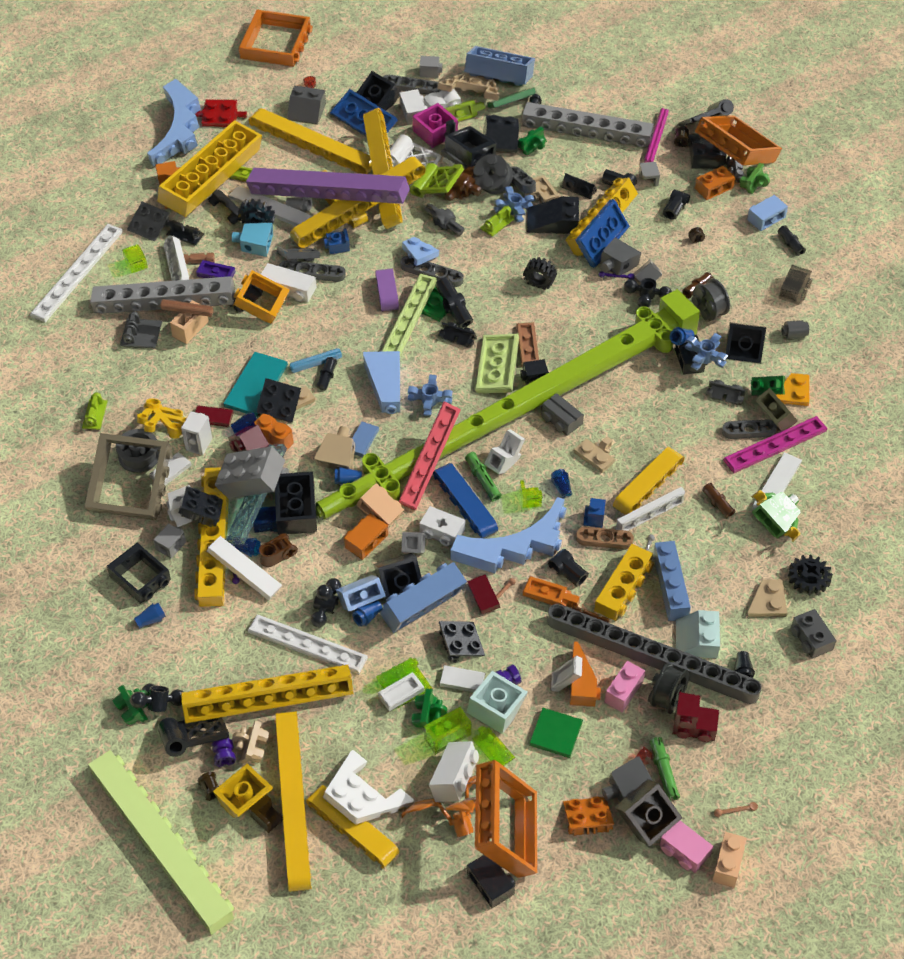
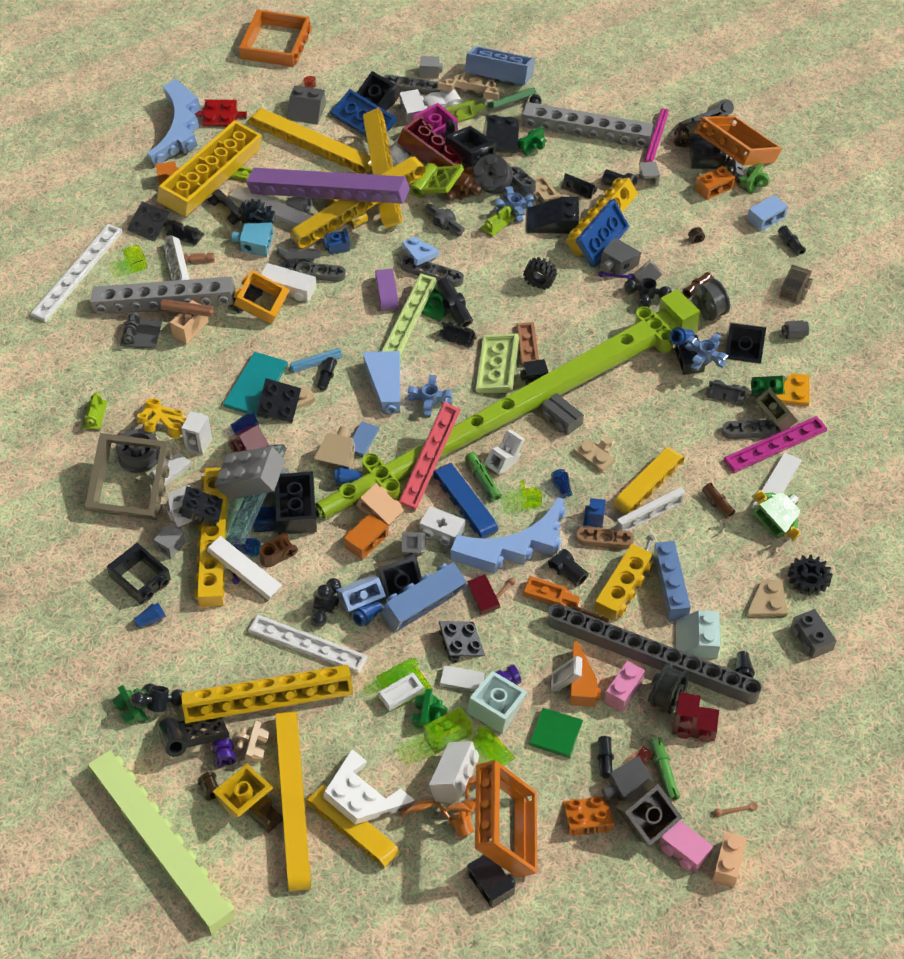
(213, 270): dark purple plate -> none
(216, 416): dark red tile -> none
(275, 431): orange brick -> none
(427, 145): none -> dark red wedge
(605, 756): none -> black axle
(676, 203): black piece -> none

